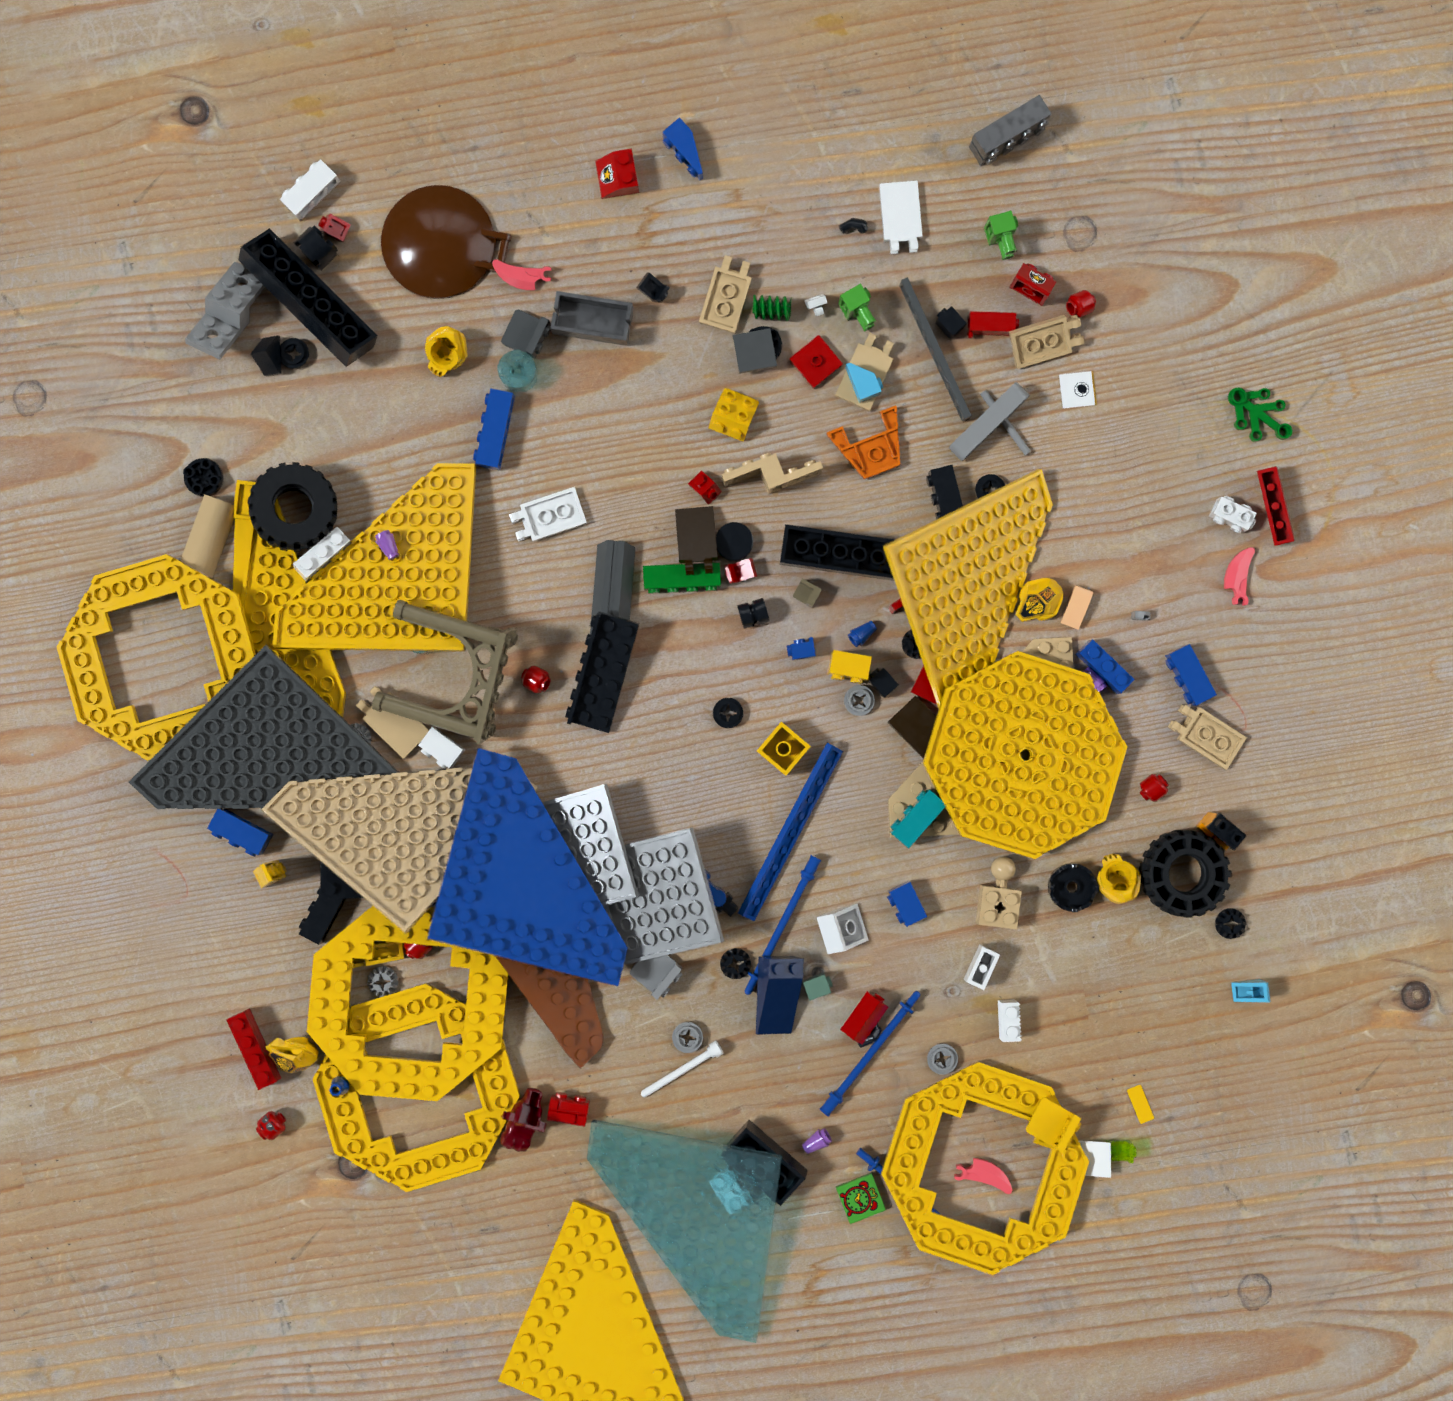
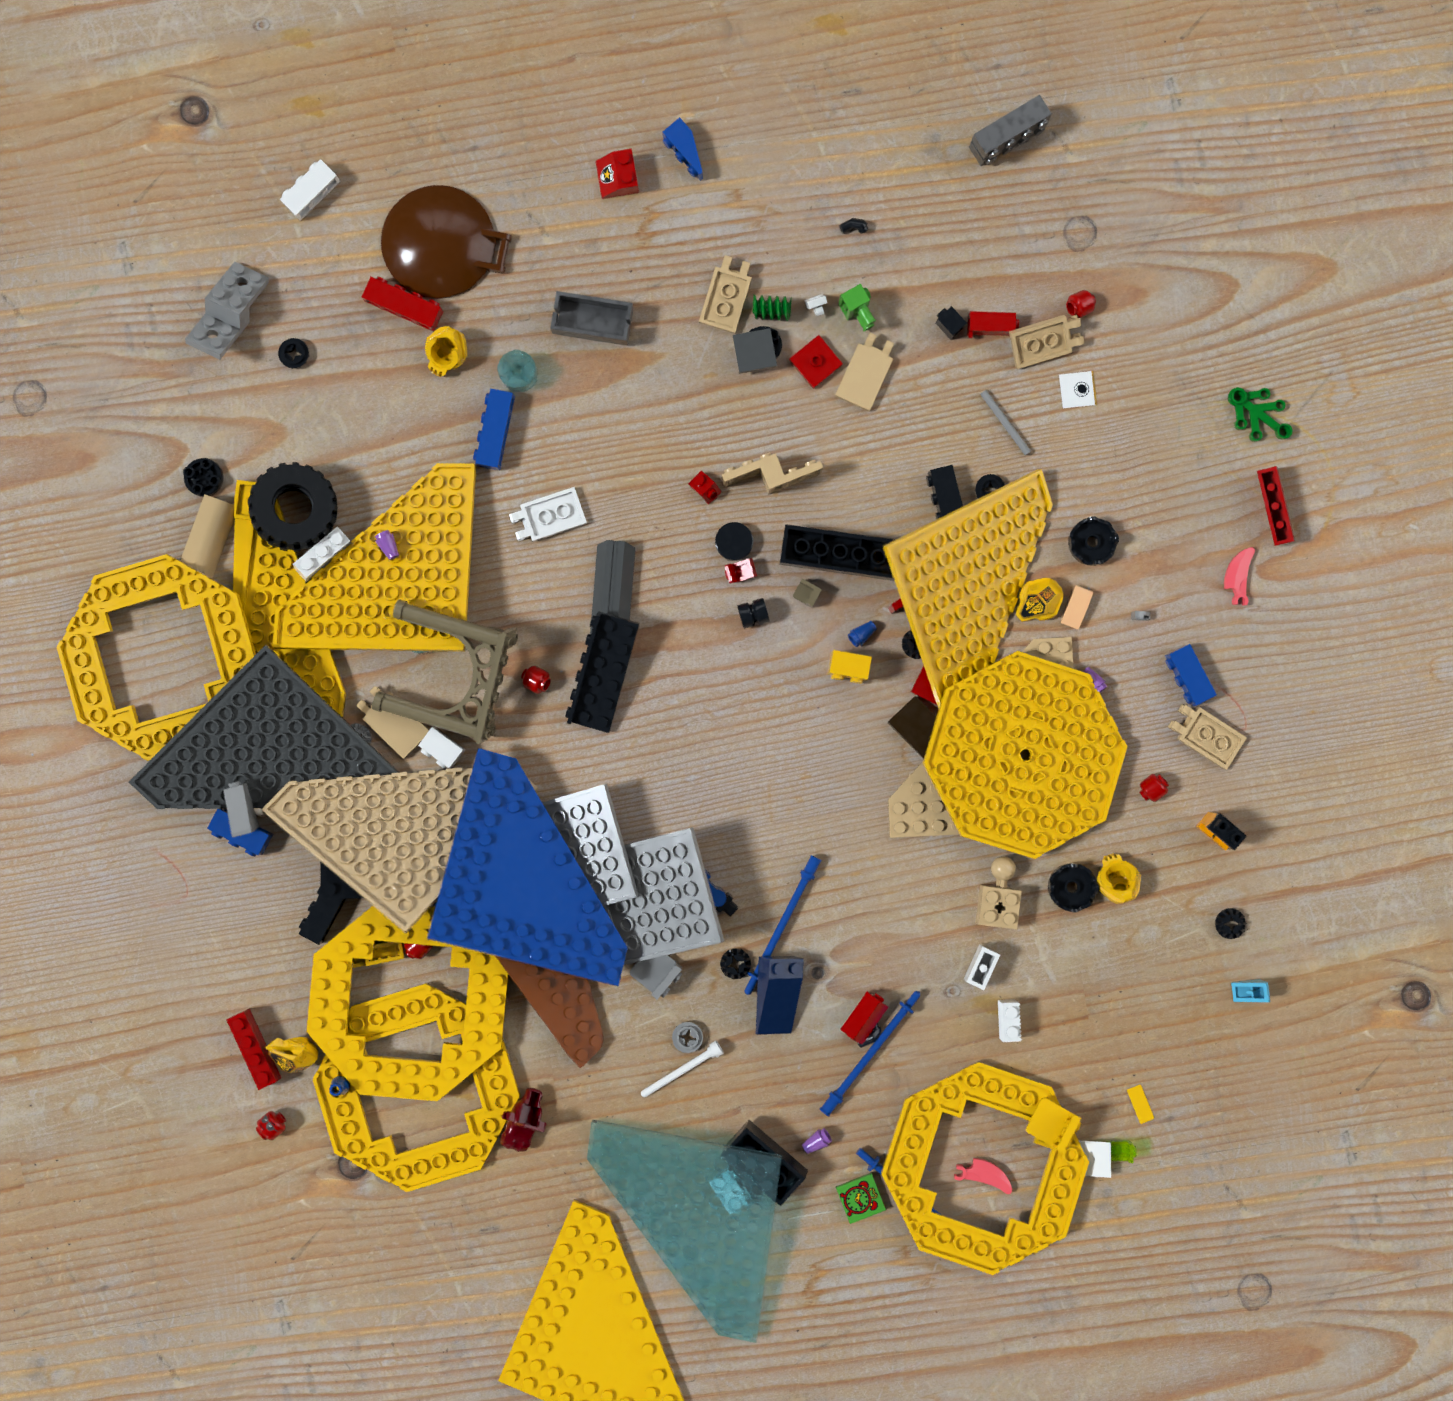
(240, 809): none -> light grey slope
(268, 355): black slope -> none
(270, 873): yellow slope -> none
(307, 297): black brick -> none
(315, 247): black brick -> none
(334, 227): red bracket -> none
(387, 974): light grey gear -> none
(402, 304): none -> red brick
(520, 277): coral piece -> none
(526, 333): dark grey bracket -> none
(568, 1109): red brick -> none
(653, 288): black bracket -> none
(675, 578): green brick -> none
(696, 537): dark brown tile -> none
(733, 414): yellow bracket -> none
(734, 706): black gear -> none
(783, 748): yellow brick -> none
(790, 832): blue plate -> none
(801, 649): blue brick -> none
(817, 986): sand green brick -> none
(842, 929): white slope -> none
(859, 691): light grey gear -> none
(863, 382): medium azure slope -> none
(874, 453): orange wing -> none
(882, 682): black brick -> none
(901, 214): white tile -> none
(907, 904): blue brick -> none
(917, 818): teal brick -> none
(935, 349): dark grey tile -> none
(950, 1062): light grey gear -> none
(989, 421): light grey beam -> none
(1000, 231): bright green brick -> none
(1033, 283): red slope -> none
(1105, 666): blue brick -> none
(1106, 541): none -> black plate
(1211, 883): black tyre -> none
(1236, 516): white brick -> none

